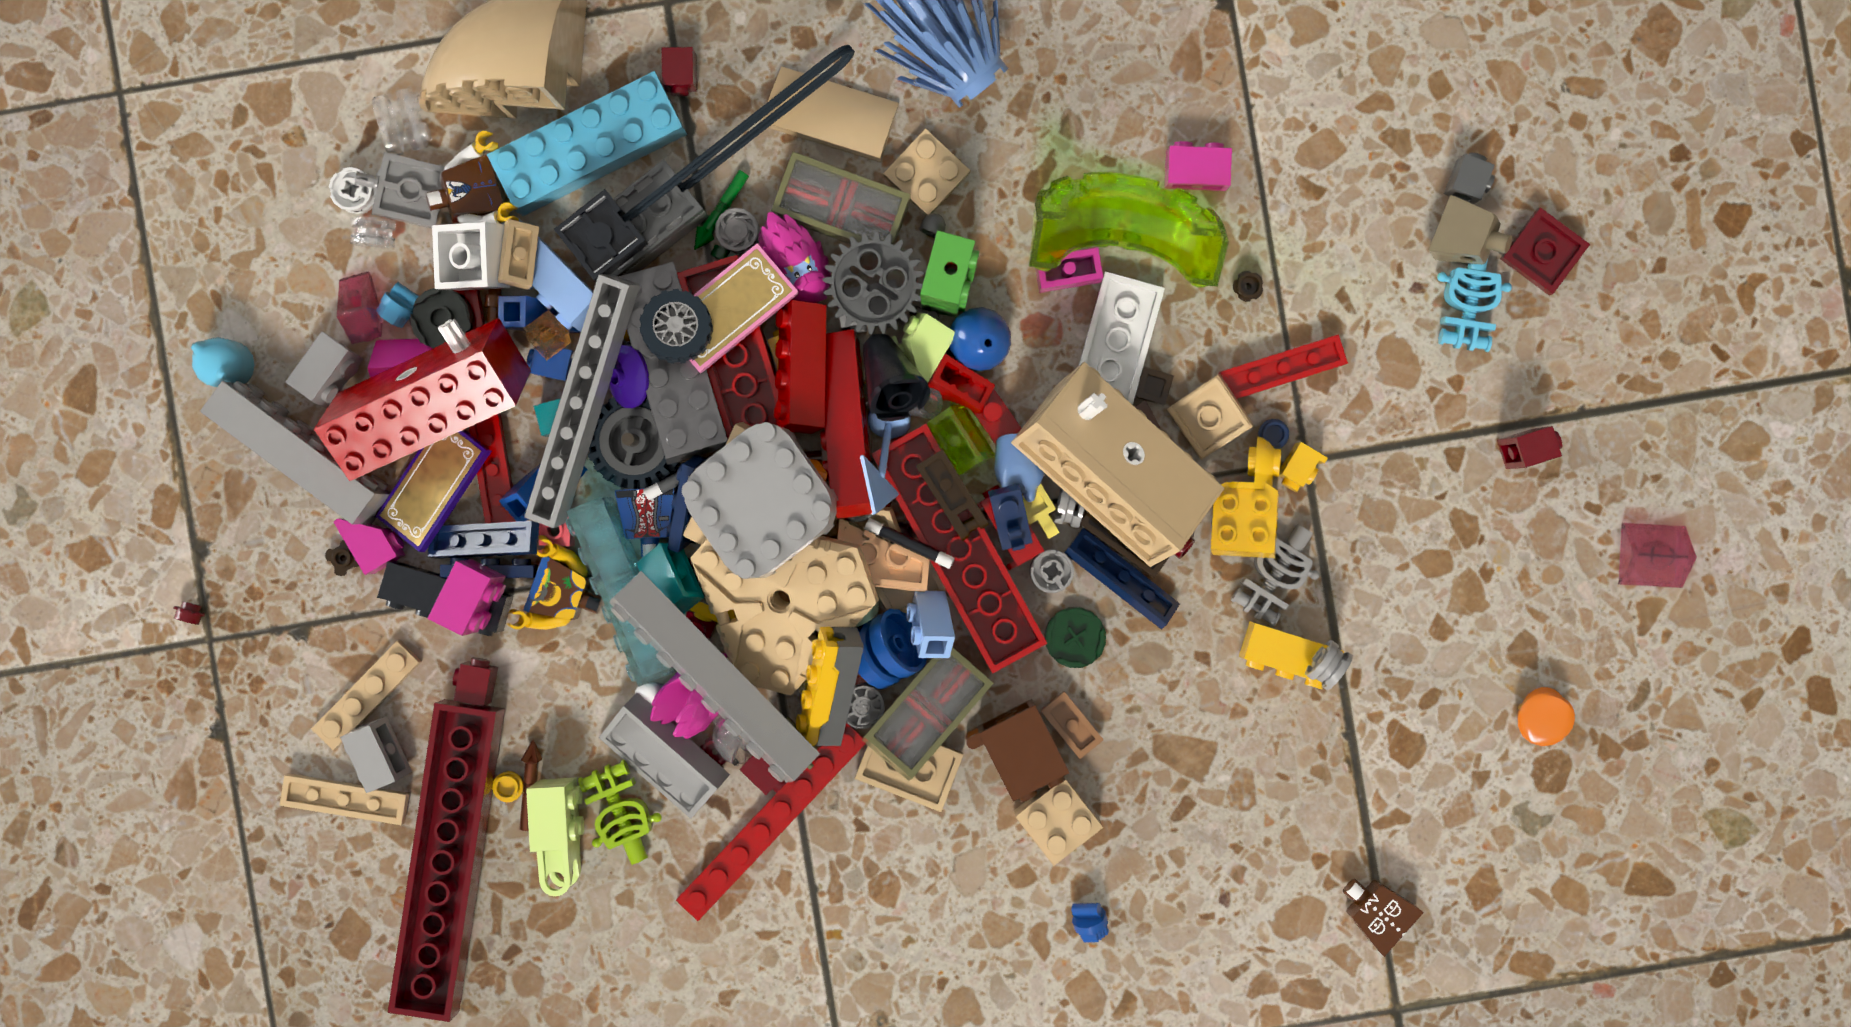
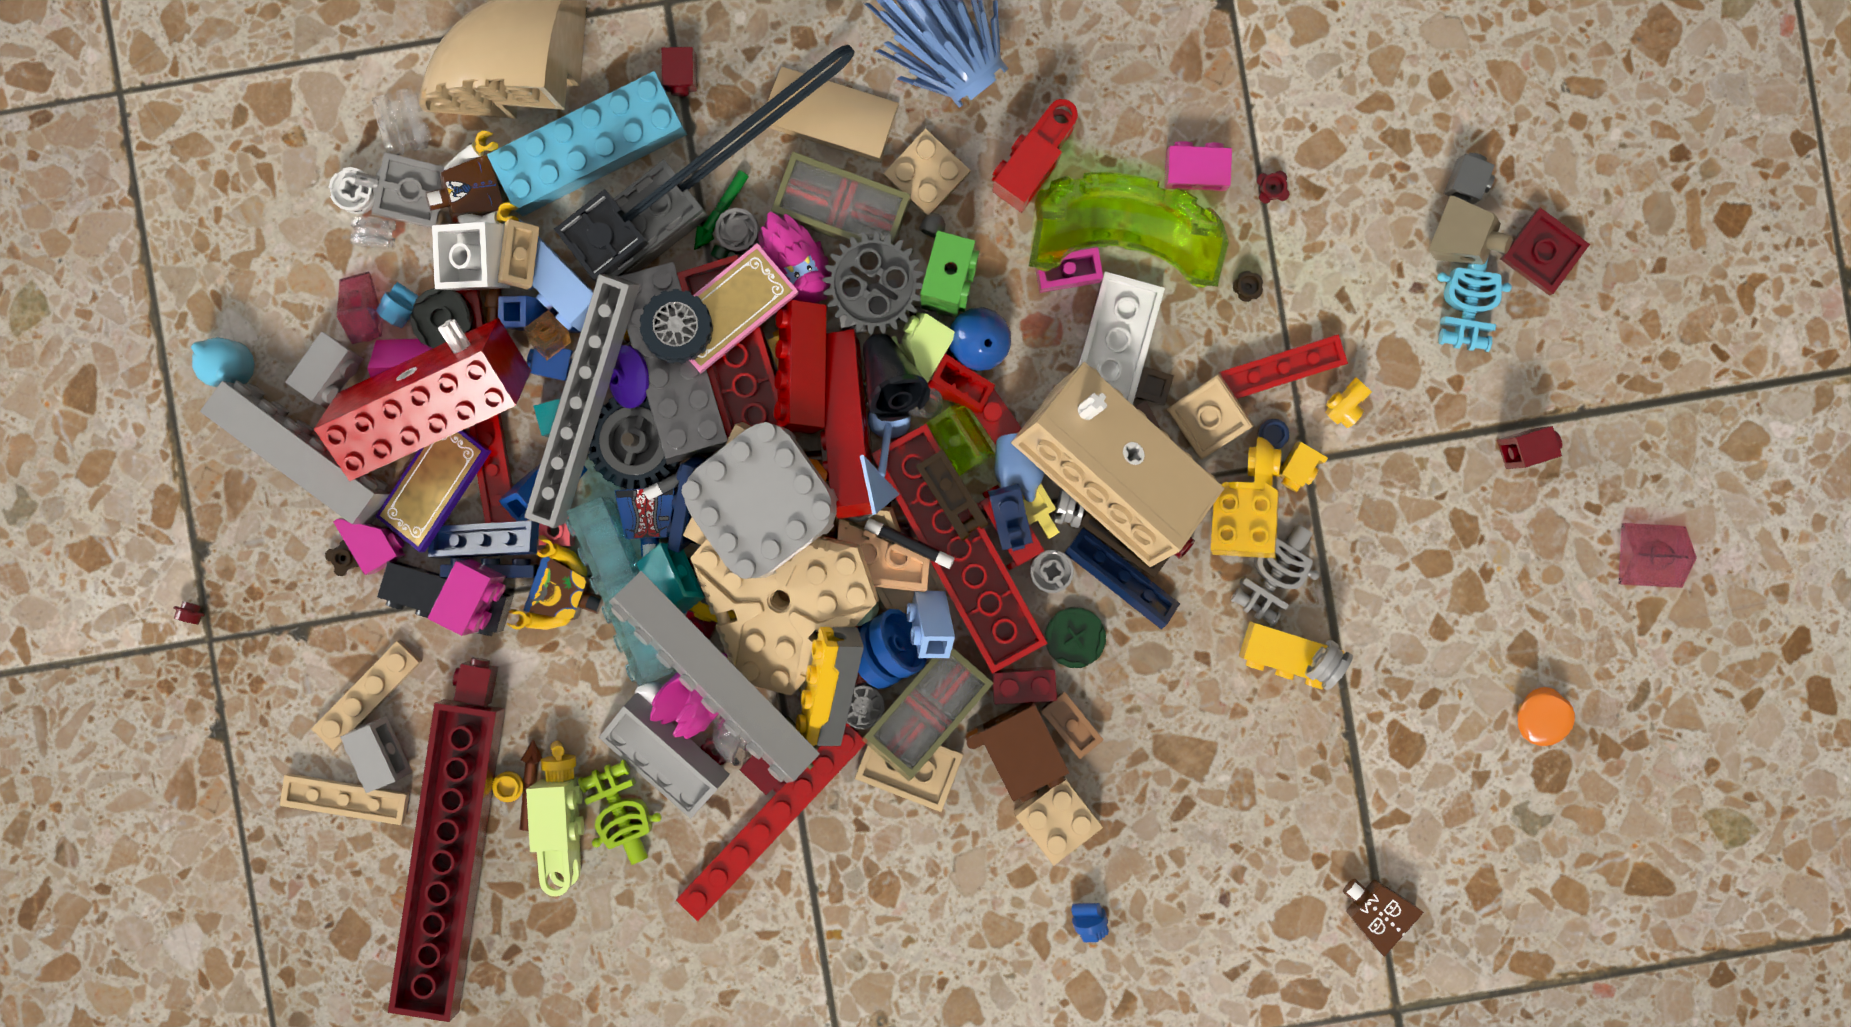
(560, 765): none -> yellow piece
(1024, 685): none -> dark red brick
(1034, 156): none -> red brick
(1277, 179): none -> dark red plate
(1344, 407): none -> yellow plate

